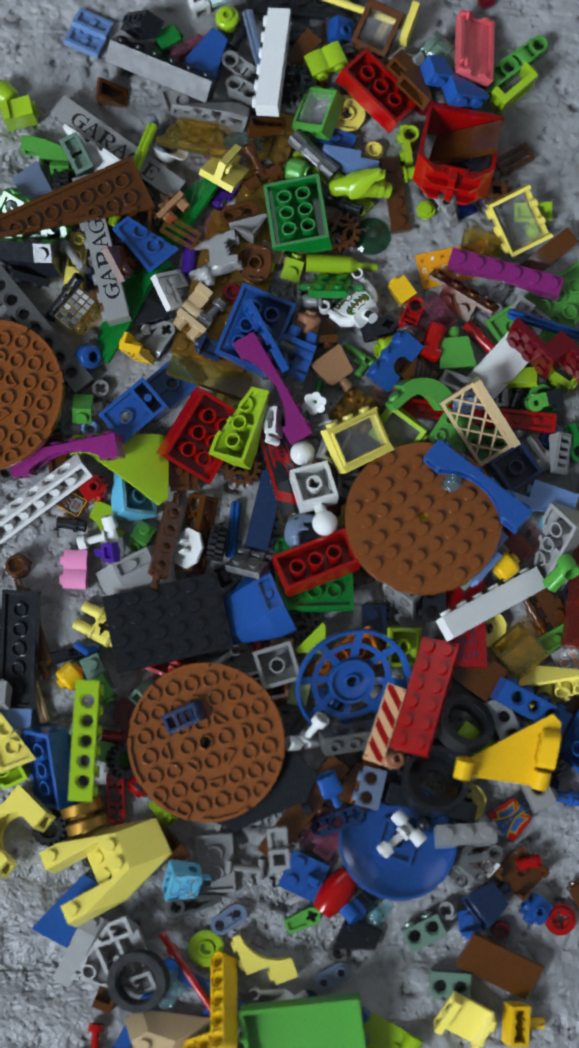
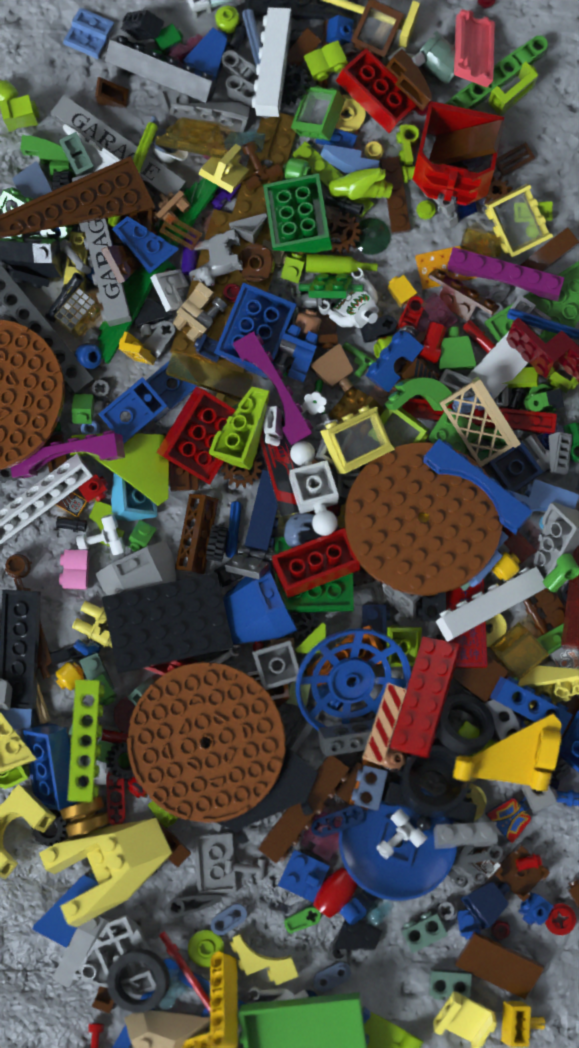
(109, 552): dark purple plate -> none
(166, 540): reddish brown plate -> none
(183, 880): medium azure torso -> none
(188, 548): white piece -> none
(196, 714): dark blue slope -> none
(237, 212): reddish brown plate -> none
(263, 330): blue wing -> none
(265, 126): reddish brown slope -> none
(278, 847): light grey brick -> none
(308, 738): white bar -> none
(325, 164): dark grey axle -> none
(330, 787): blue piece -> none
(451, 482): clear light blue plate -> none
(456, 89): blue arch -> none

